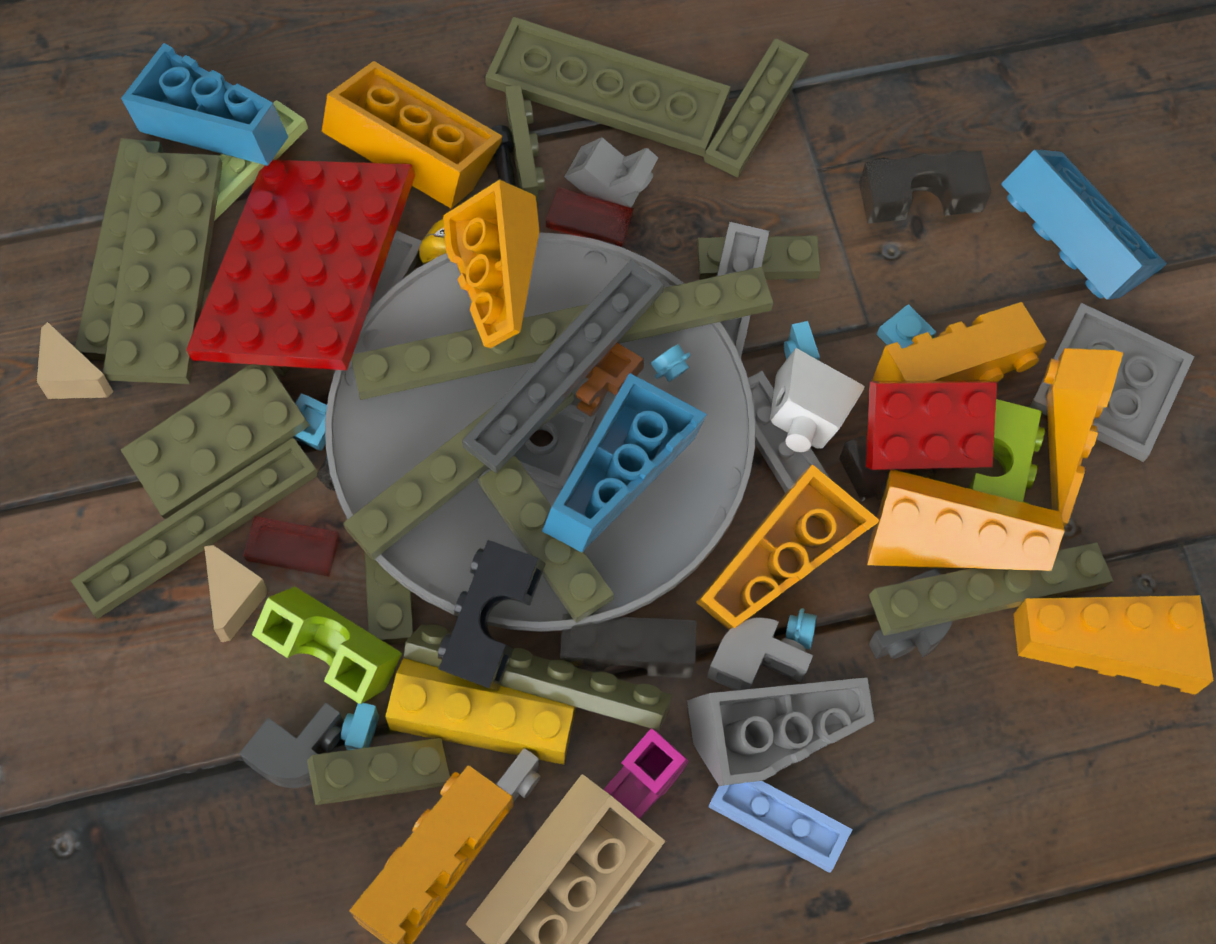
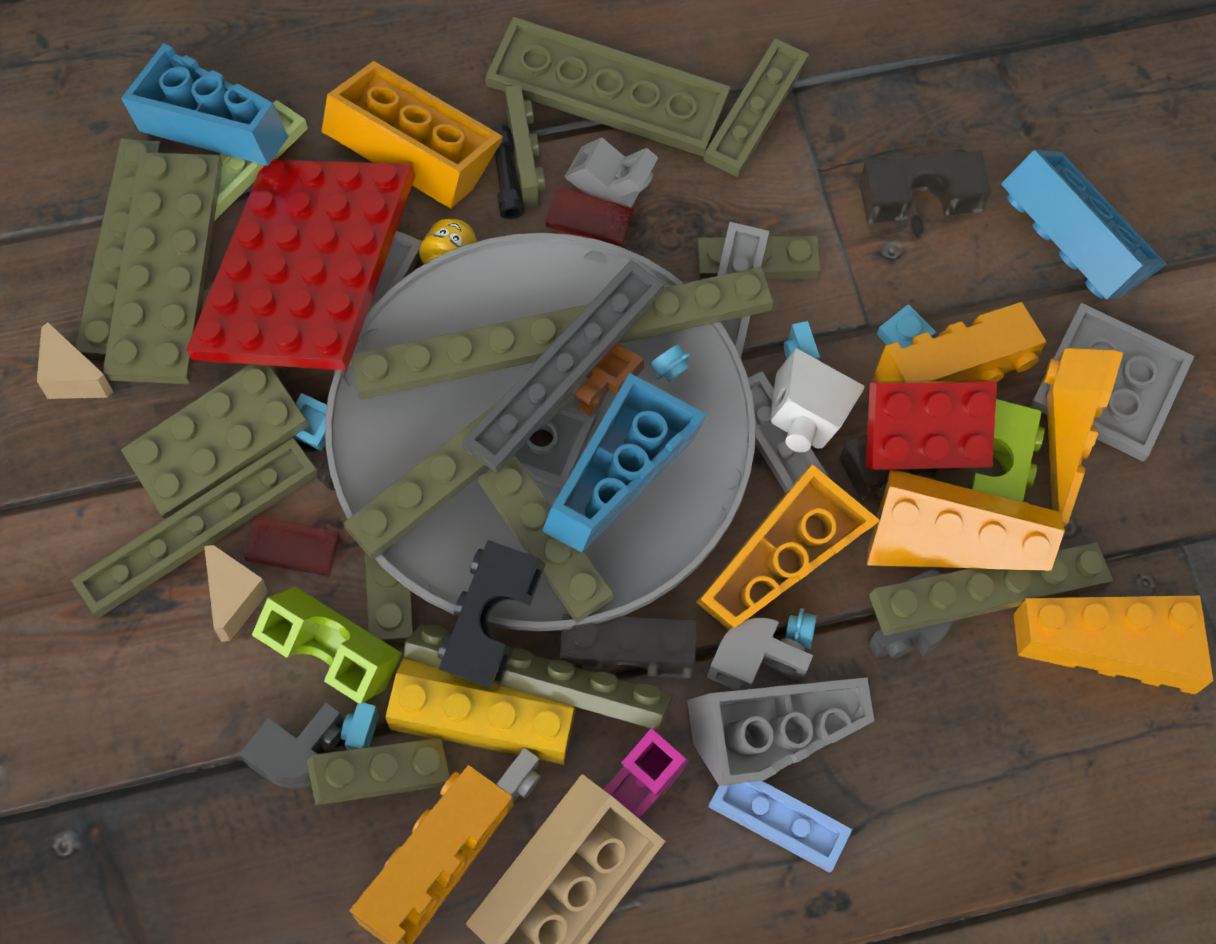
(495, 250): light orange wedge -> none

